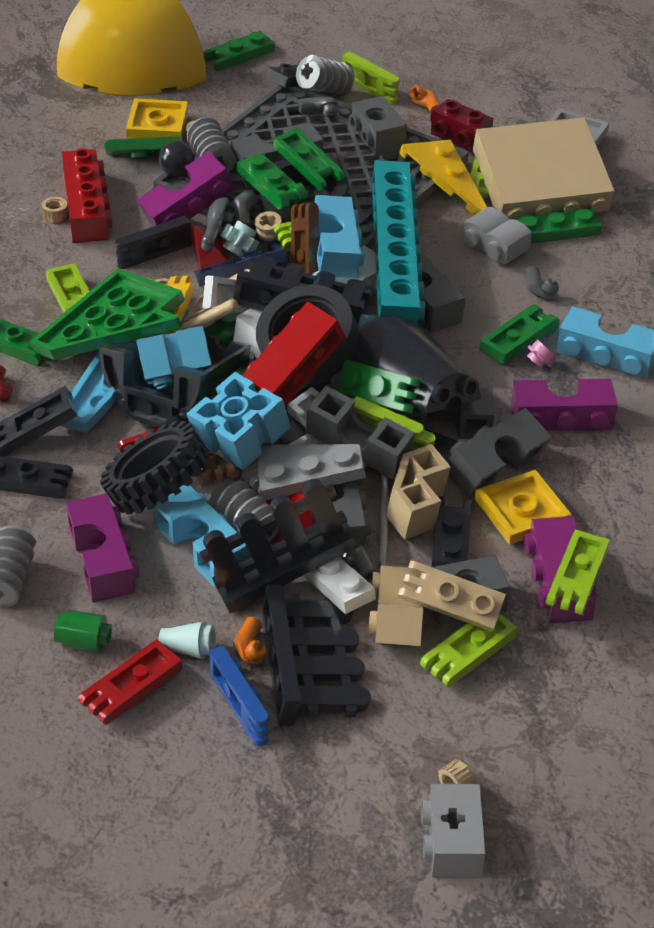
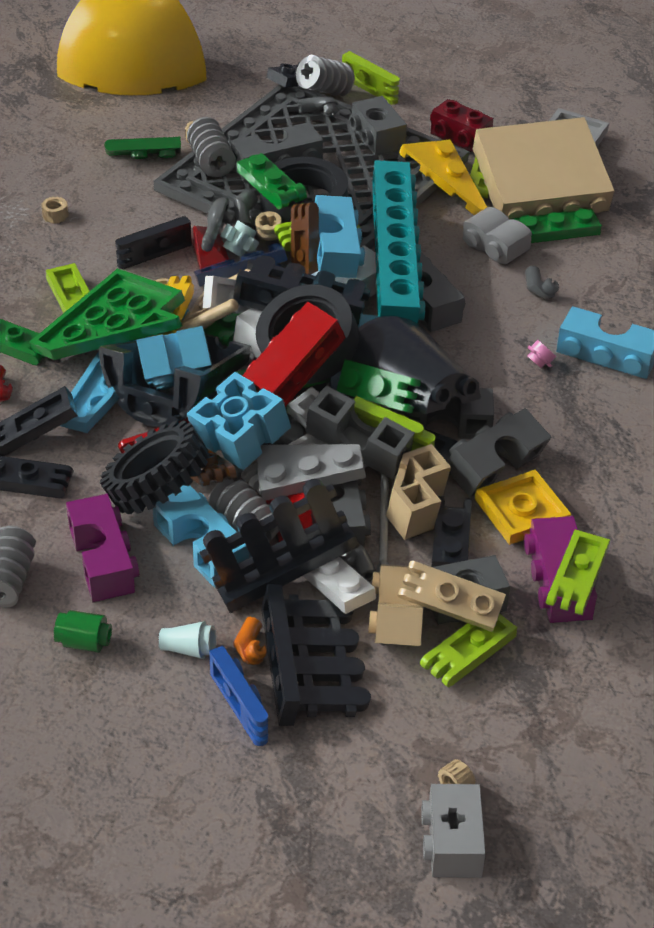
(86, 195): red brick -> none
(131, 682): red hinge -> none
(156, 118): yellow plate -> none
(175, 157): black piece -> none
(207, 183): magenta arch -> none
(240, 50): green hinge -> none
(307, 158): green hinge -> none
(424, 98): orange arm -> none
(518, 334): green plate -> none
(590, 409): magenta arch -> none

